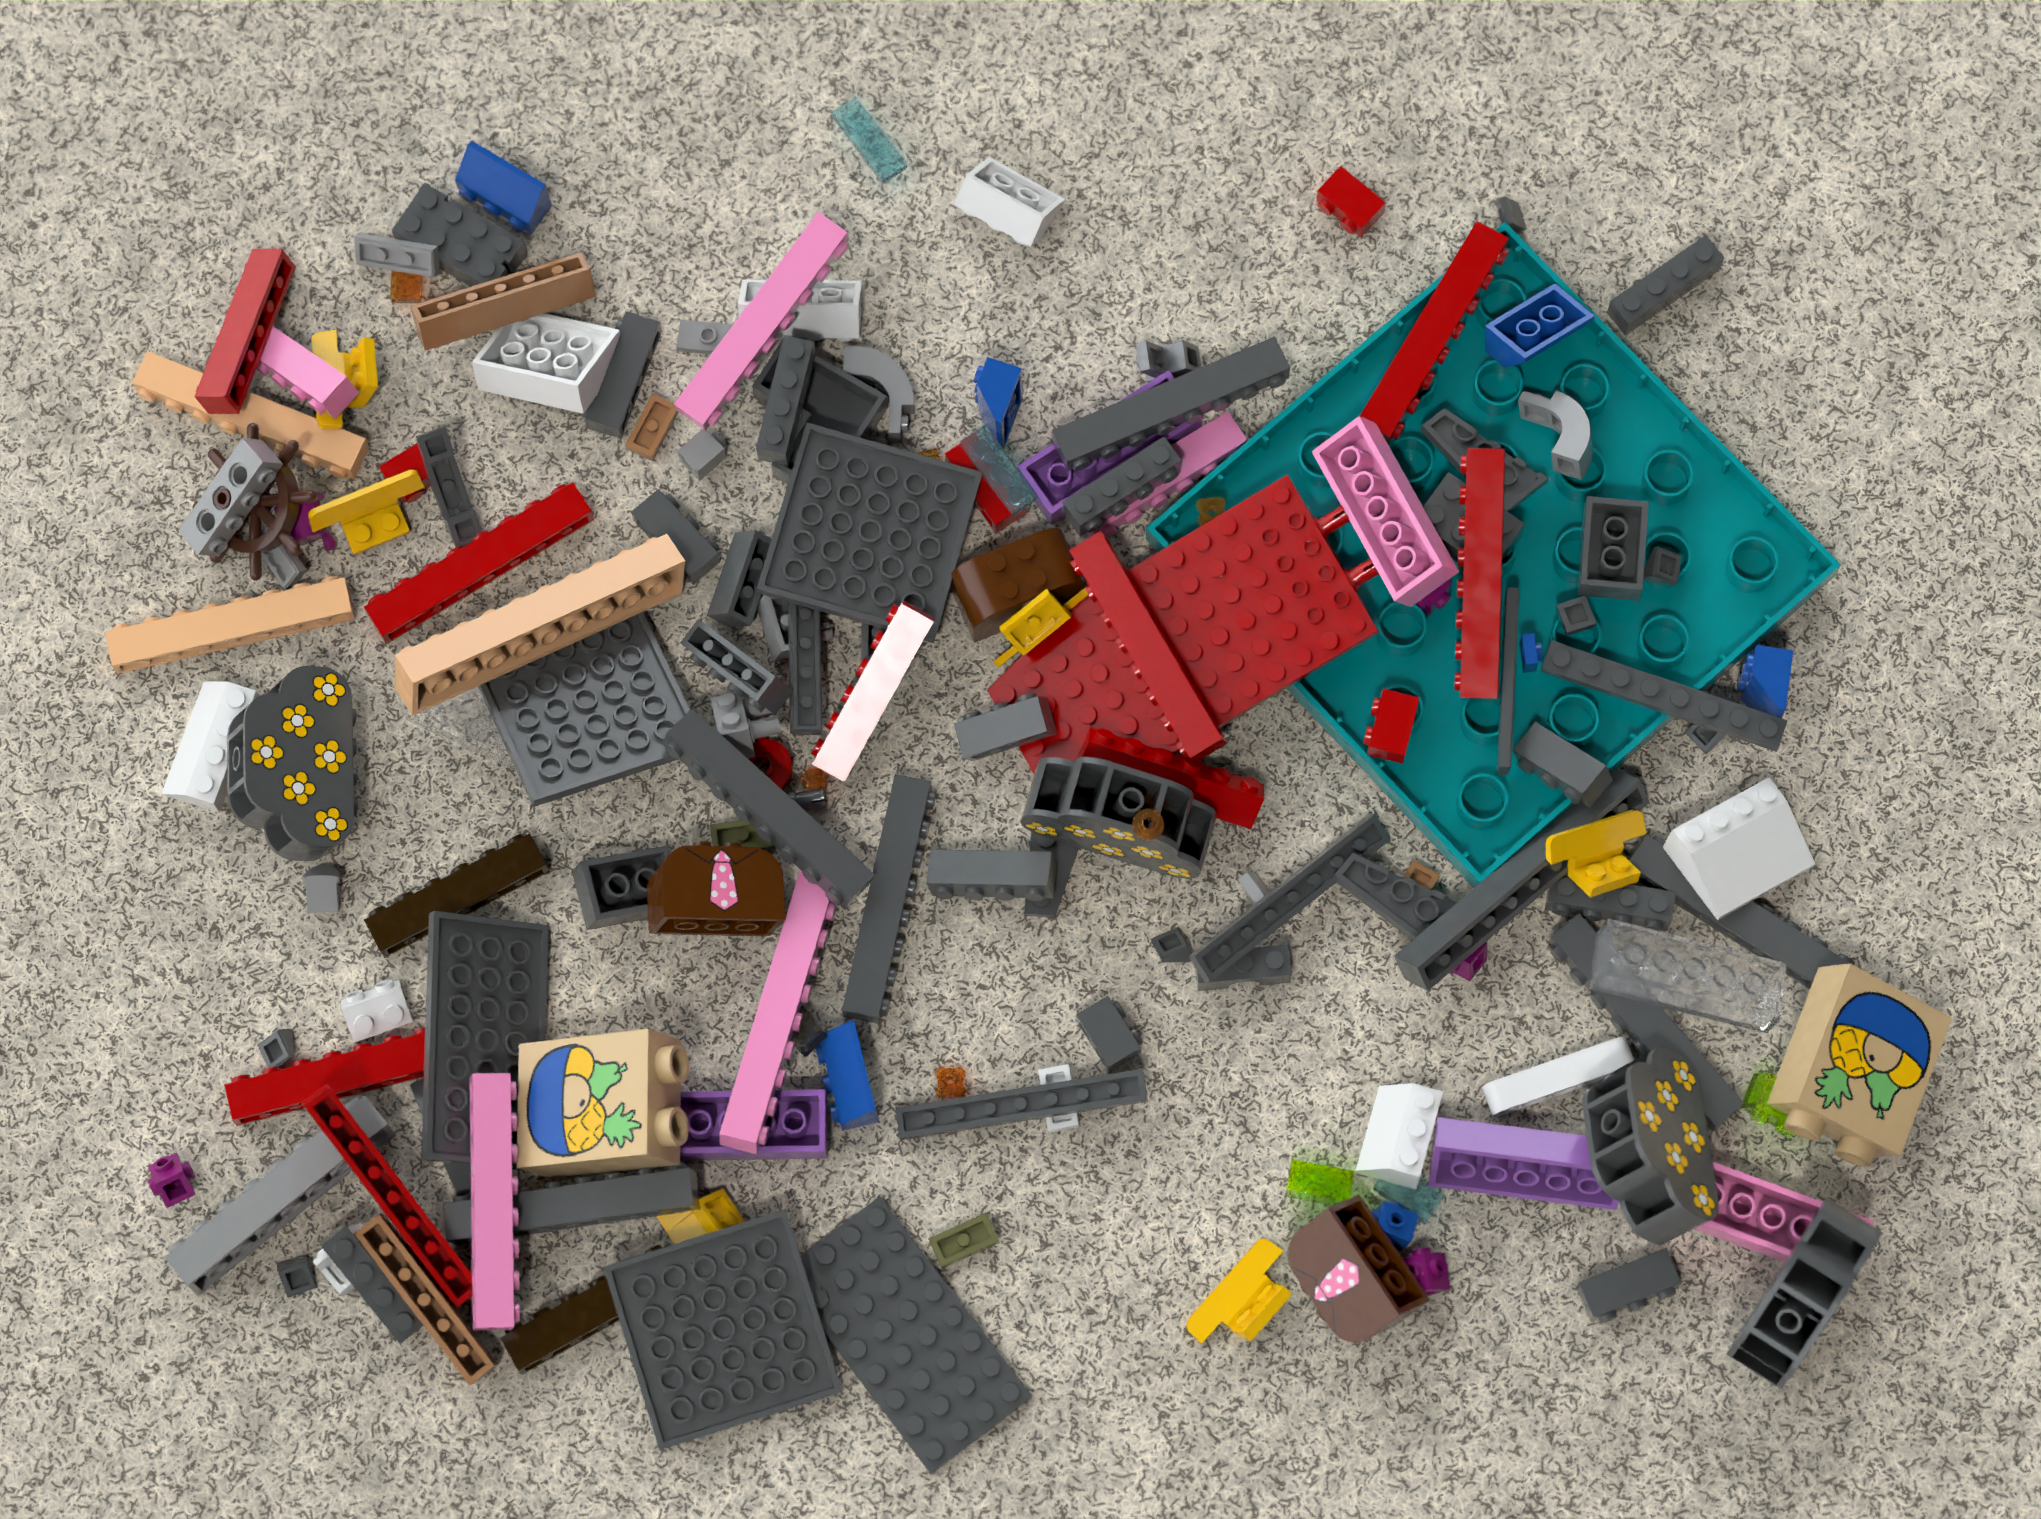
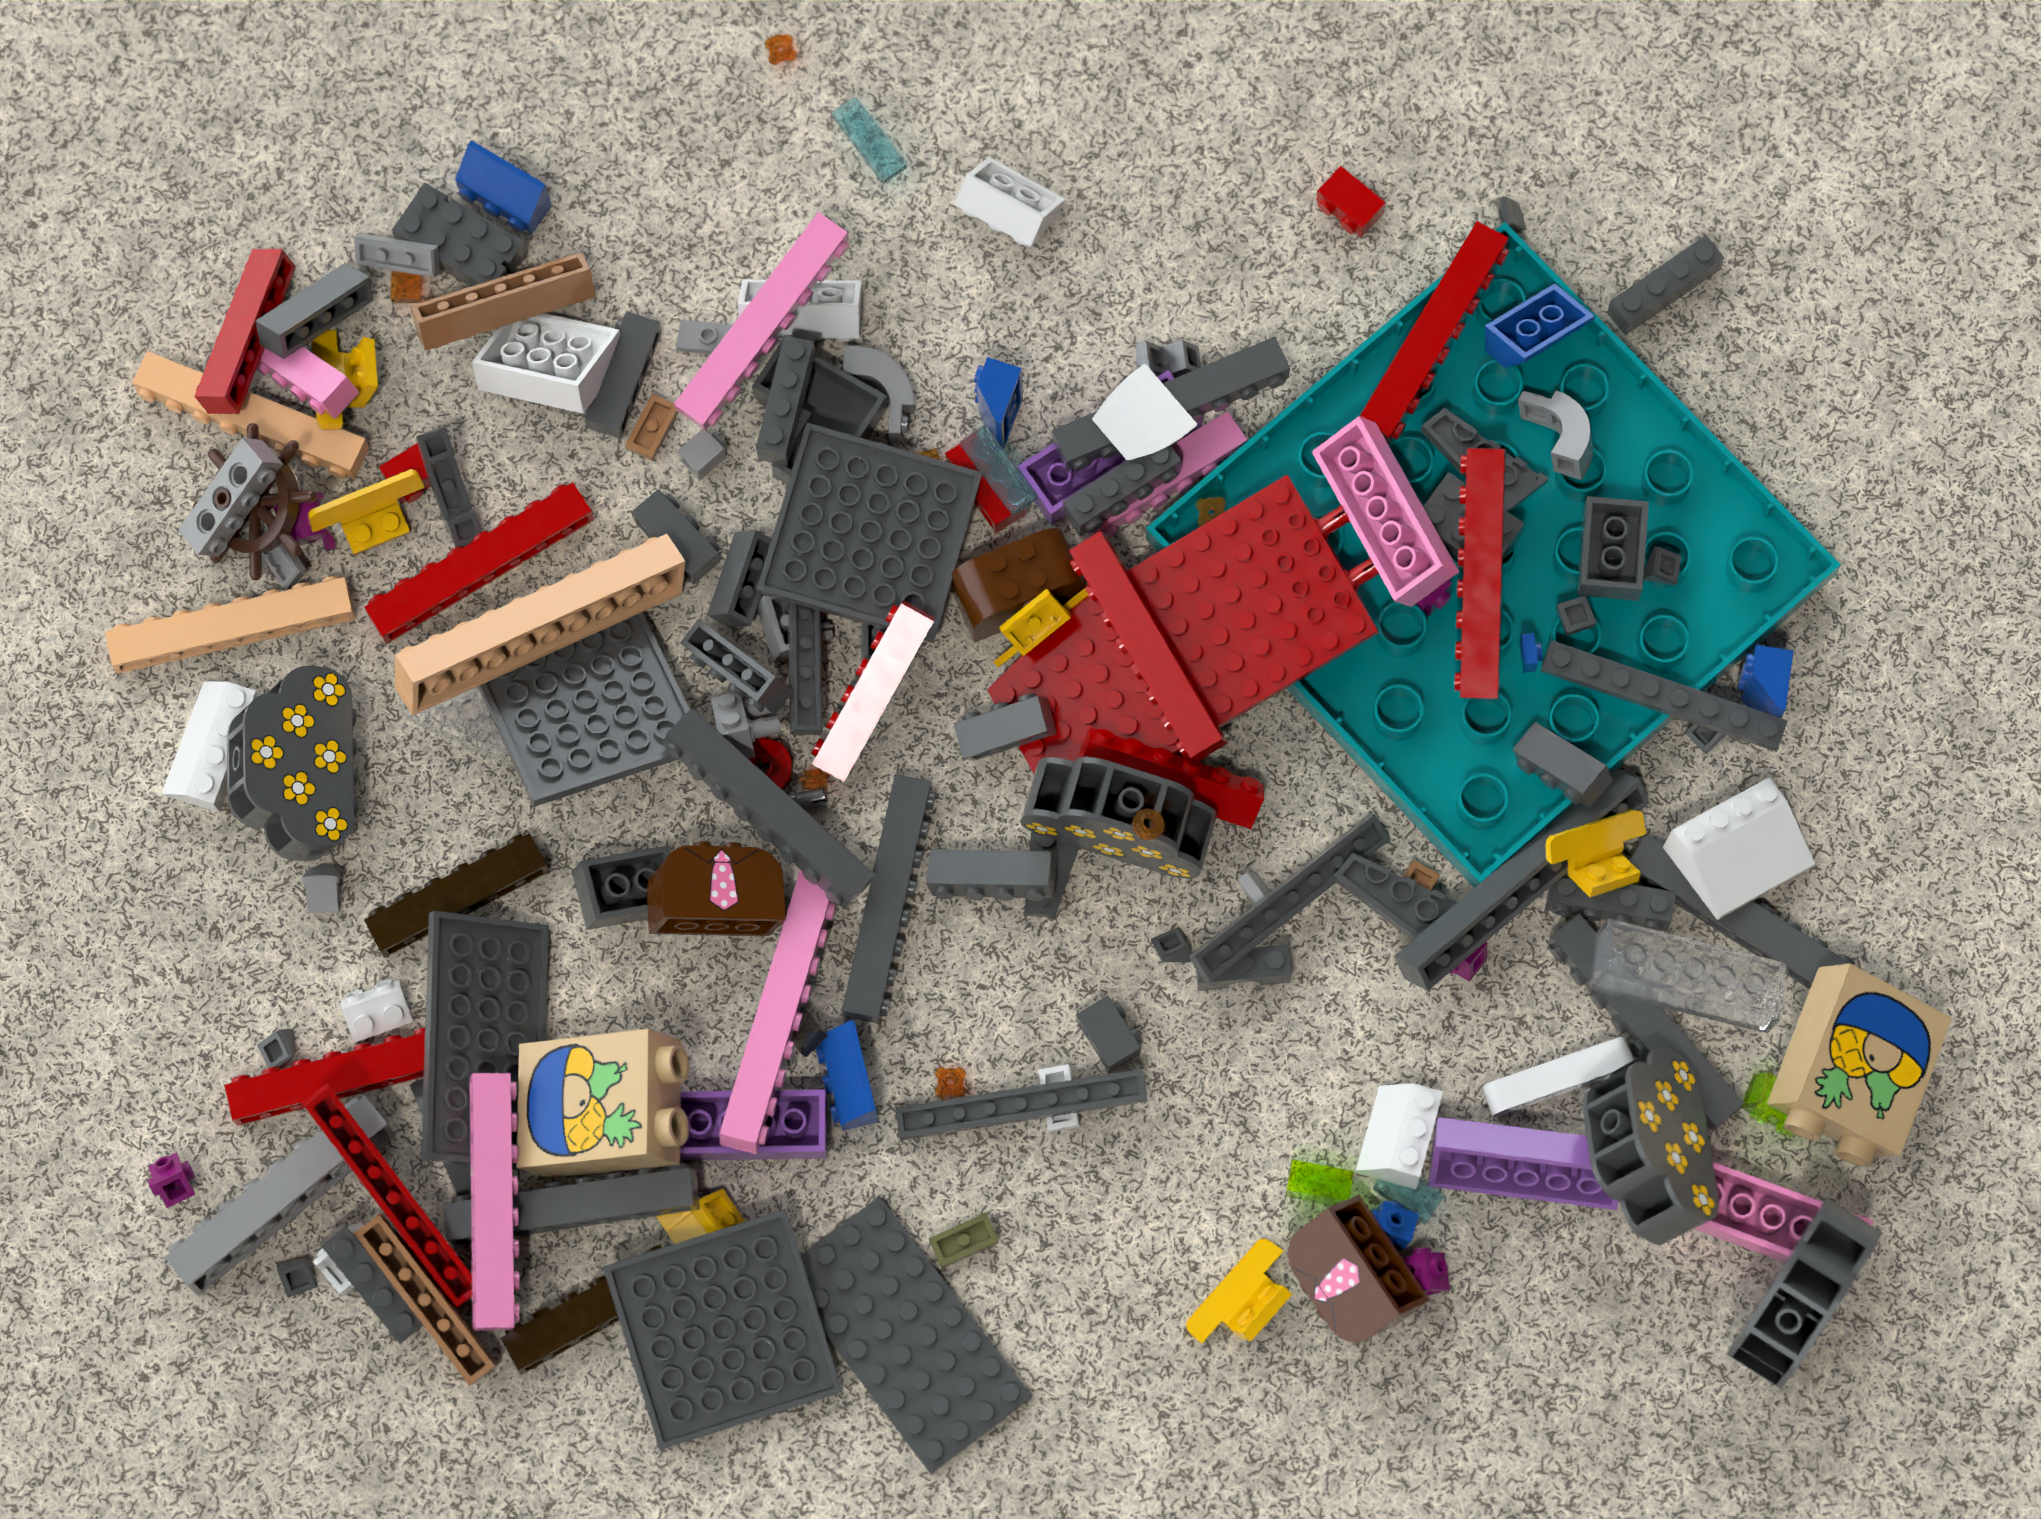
(314, 310): none -> dark grey brick
(738, 832): olive plate -> none
(780, 41): none -> clear orange plate
(1142, 415): none -> white sticker
(1392, 725): red brick -> none
(1507, 685): dark grey tile -> none
(1629, 1286): dark grey brick -> none

